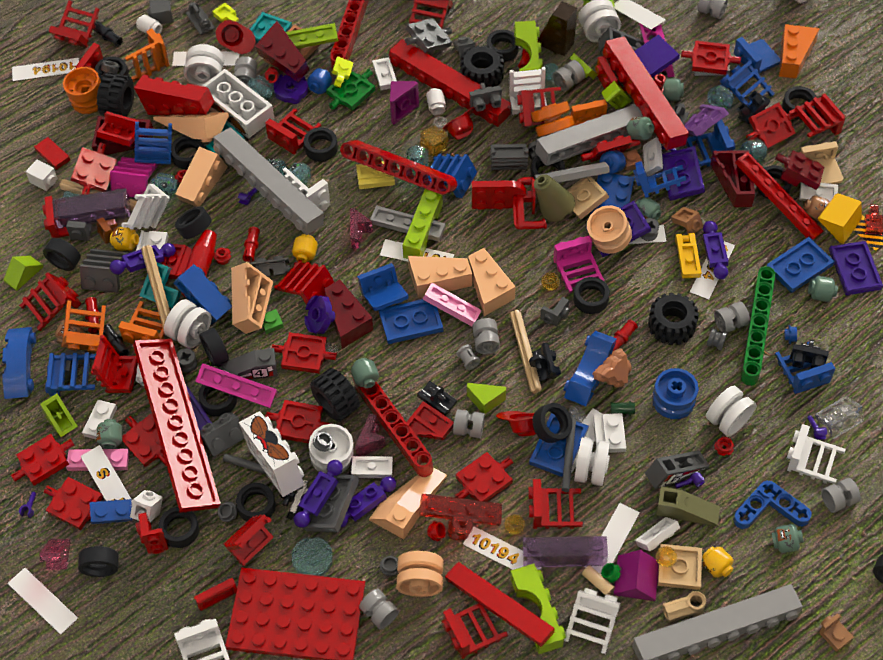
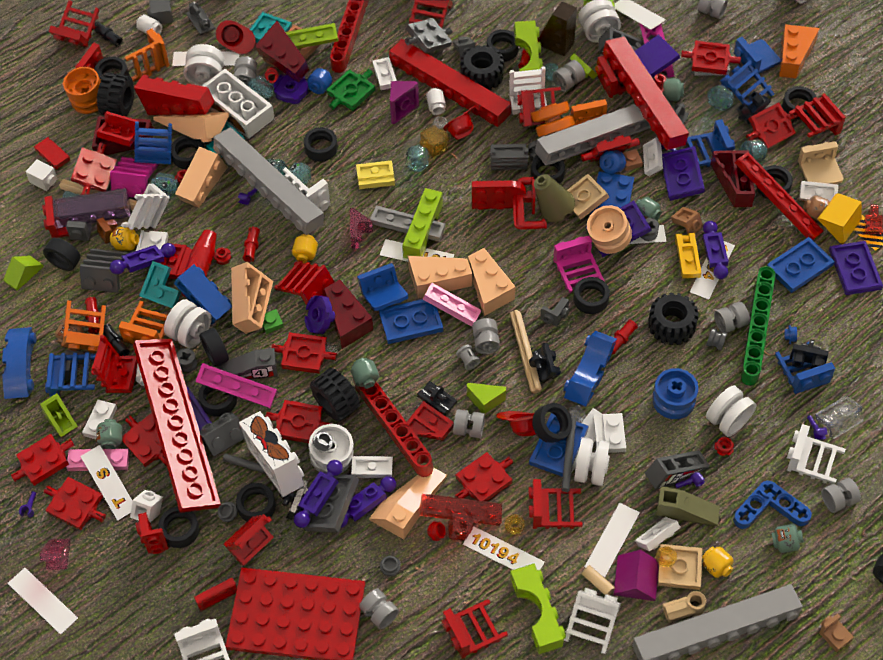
(44, 69): white sticker -> none
(58, 292): red plate -> none
(98, 561): black tyre -> none
(109, 66): dark grey tile -> none
(110, 511): blue plate -> none
(156, 283): tan axle -> none
(193, 222): black tyre -> none
(225, 13): neon yellow plate -> none
(278, 265): dark grey hinge -> none
(285, 137): red plate -> none
(312, 556): clear light blue tile -> none
(342, 70): neon yellow plate -> none
(369, 439): clear pink slope -> none
(406, 167): red beam -> none
(419, 574): light nougat wheel -> none
(459, 167): blue plate -> none
(484, 96): dark grey hips -> none
(500, 604): red tile -> none
(550, 277): clear yellow plate -> none
(565, 551): clear purple brick -> none
(579, 172): light grey tile -> none
(611, 572): green plate -> none
(614, 369): nougat rock -> none
(616, 96): lime slope -> none
(623, 407): dark green pin -> none
(640, 128): sand green head -> none
(649, 183): blue plate -> none
(705, 119): medium lavender wing -> none
(800, 169): dark red plate -> none
(822, 288): sand green head -> none

